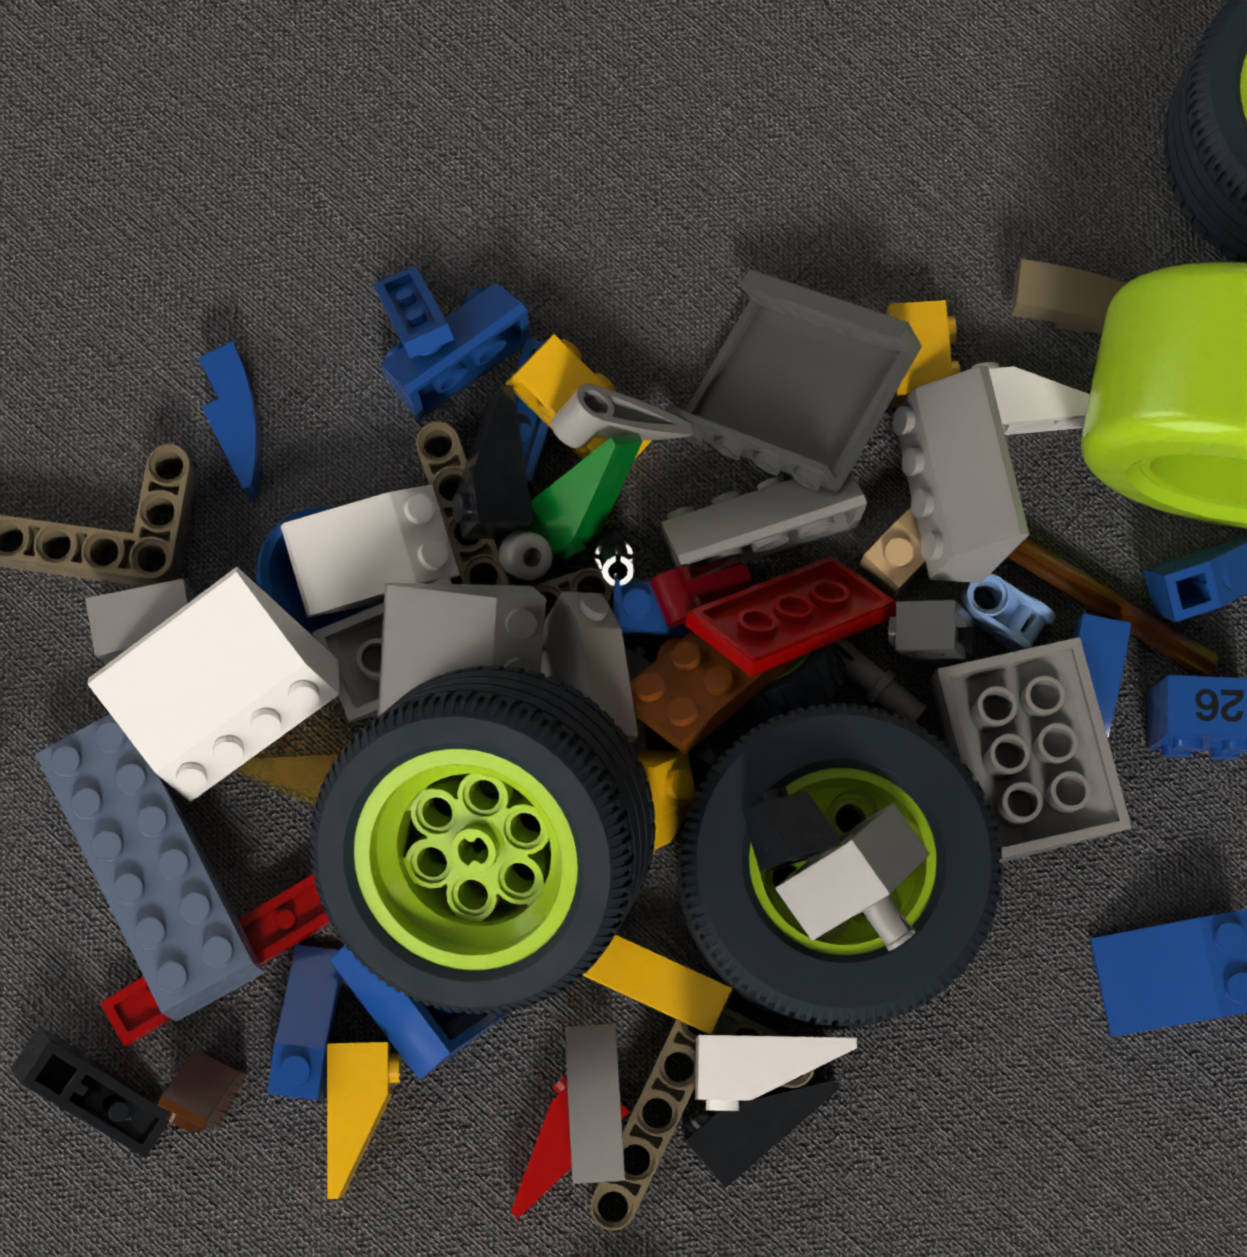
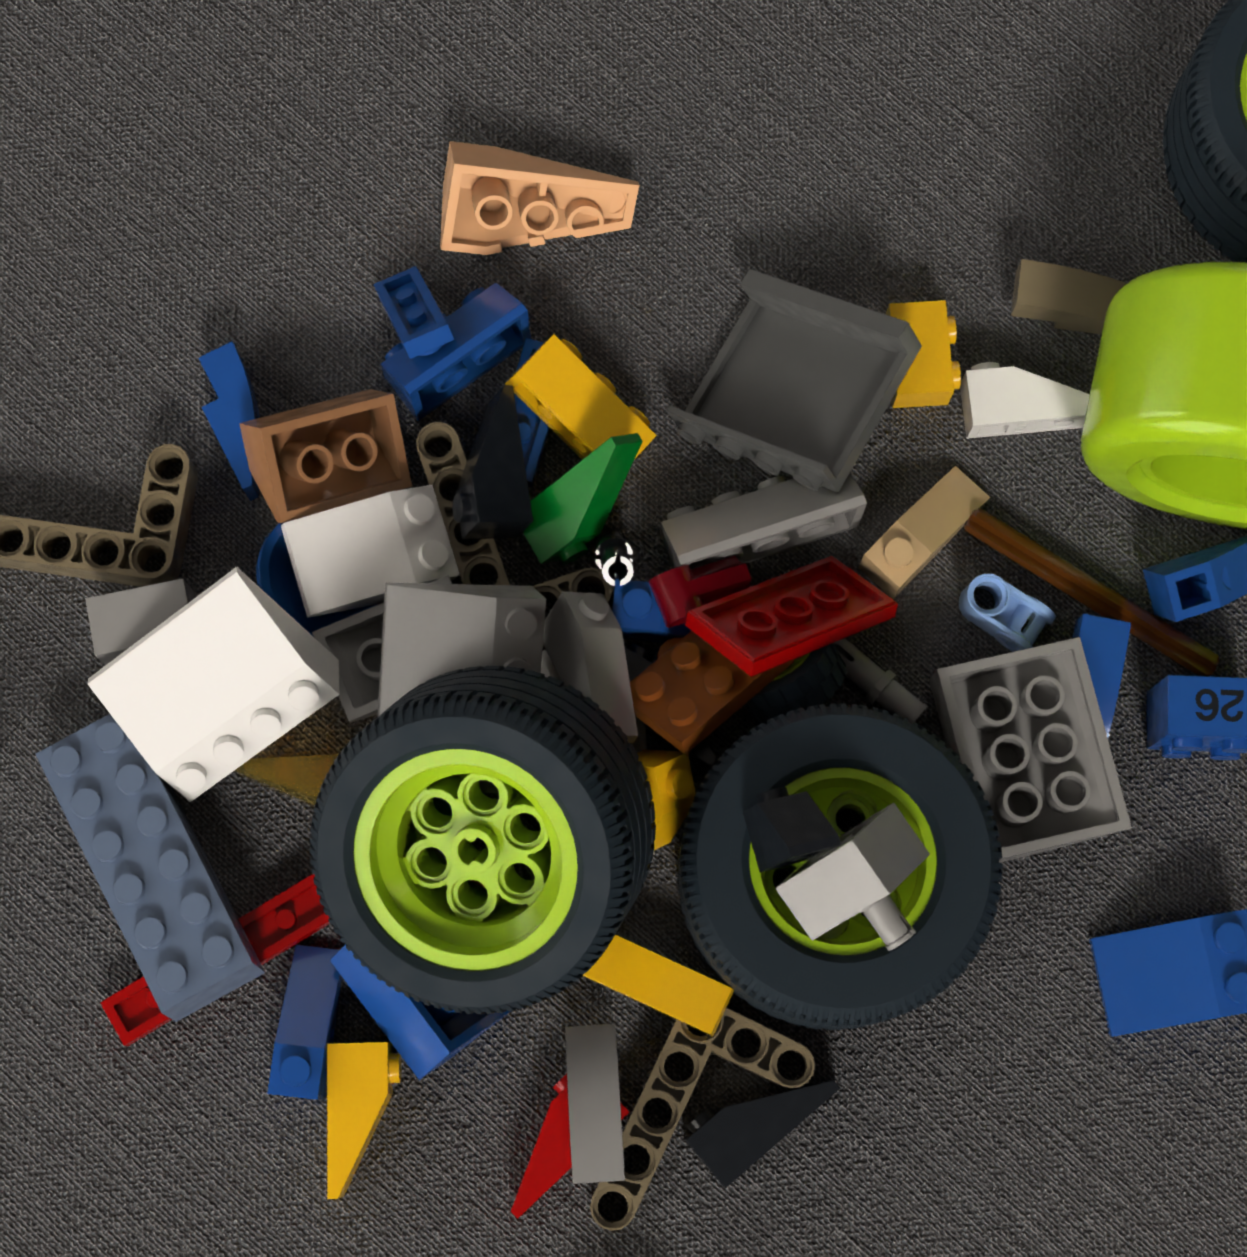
(89, 1092): black slope -> none
(201, 1092): reddish brown slope -> none
(327, 454): none -> medium nougat slope
(514, 199): none -> light nougat wedge
(525, 555): light grey piece -> none
(607, 414): light grey piece -> none
(749, 1066): white slope -> none
(932, 633): dark grey brick -> none
(960, 476): light grey slope -> none

